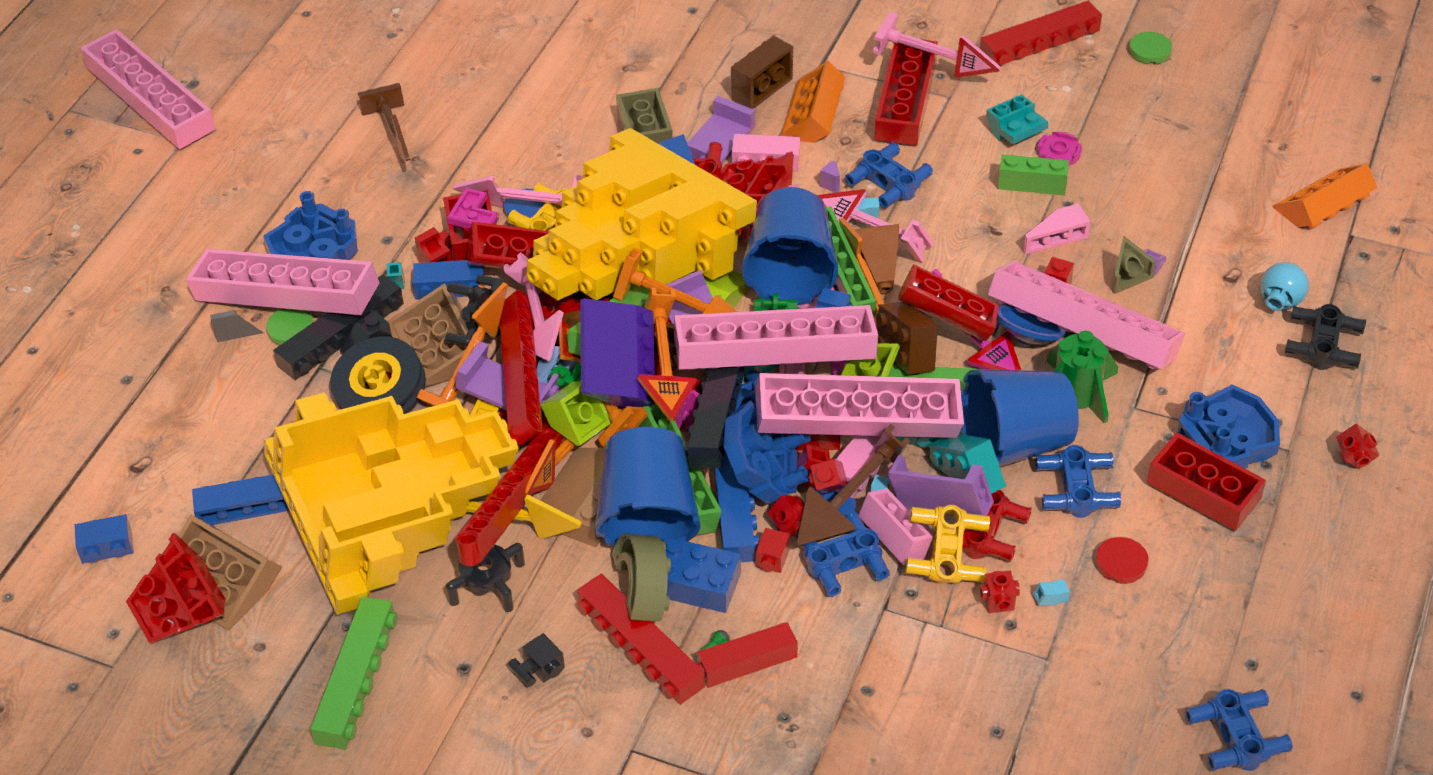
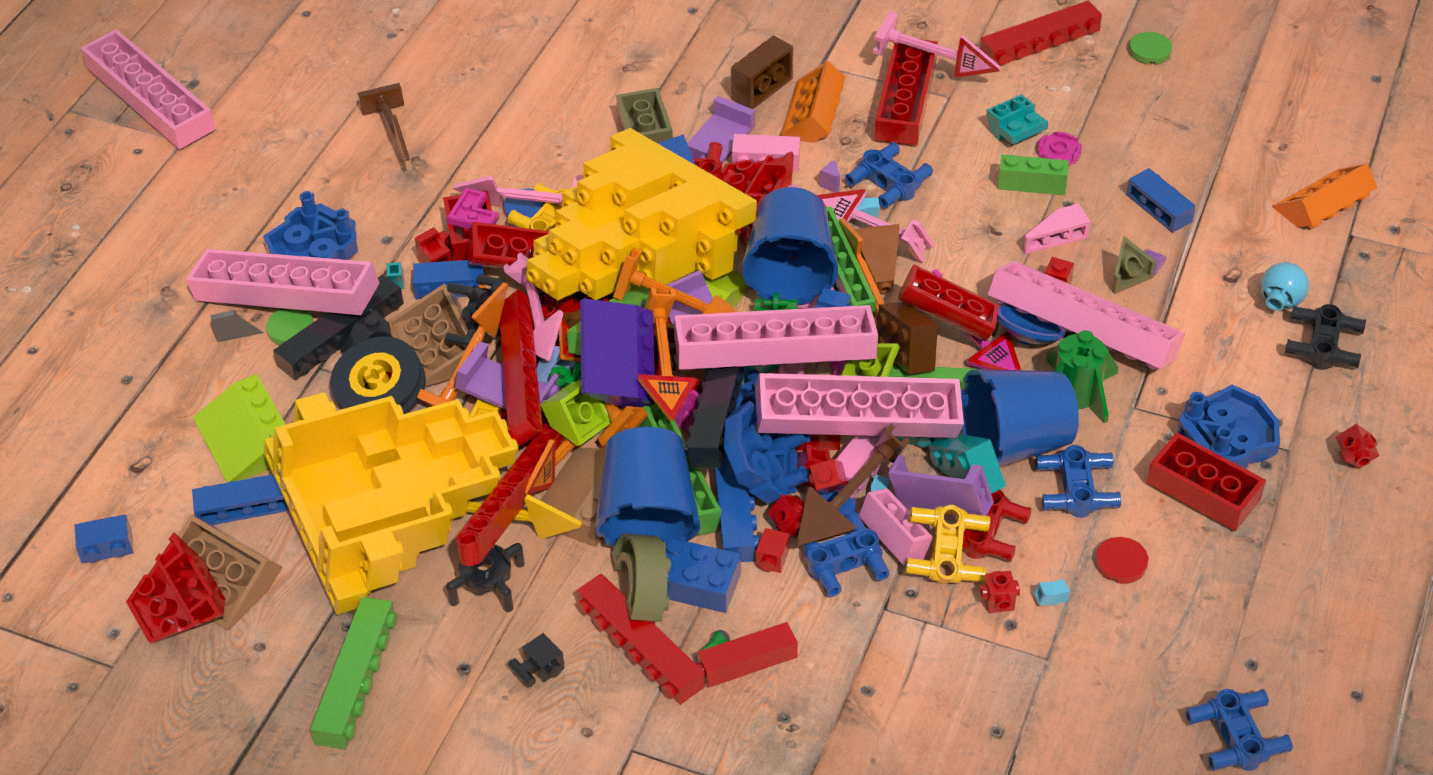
(237, 428): none -> lime slope
(1160, 200): none -> blue brick

